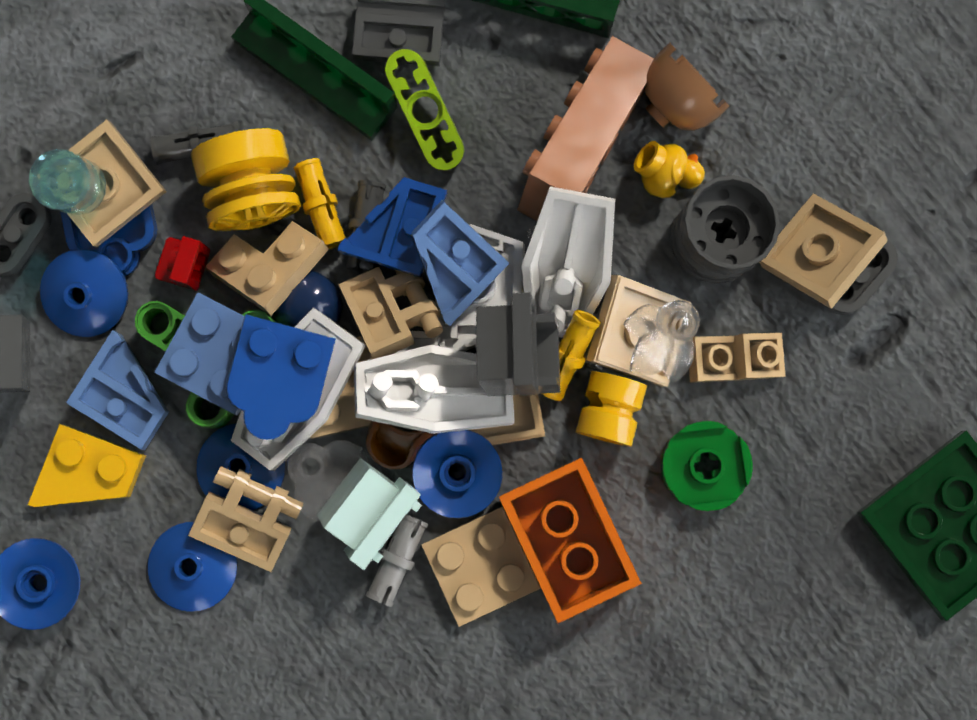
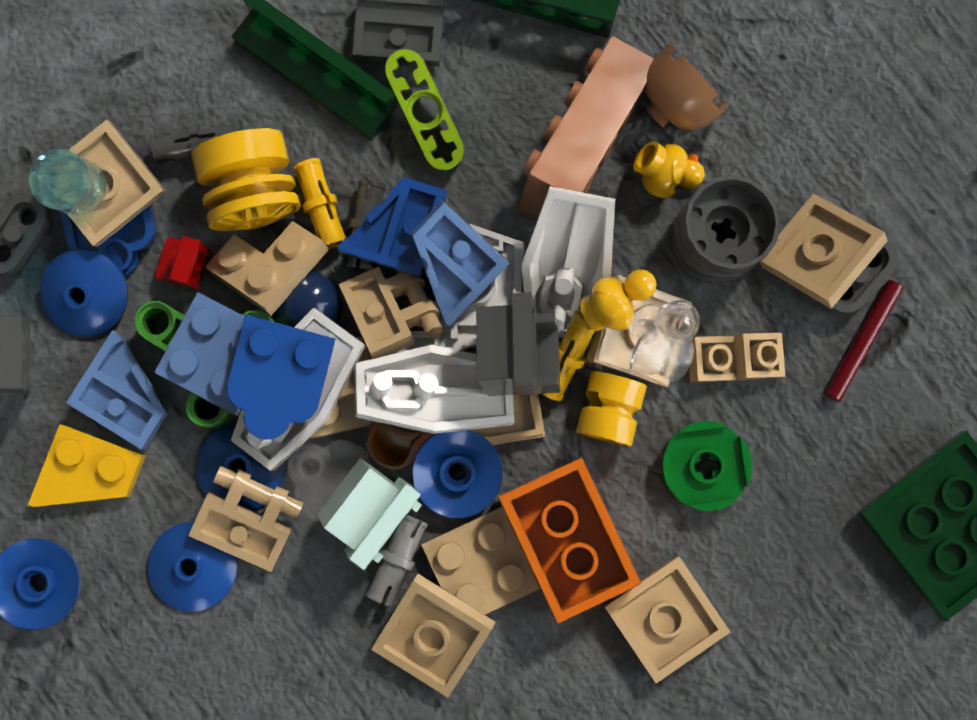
(433, 635): none -> tan plate
(612, 300): none -> yellow animal
(667, 619): none -> tan plate
(864, 340): none -> dark red bar

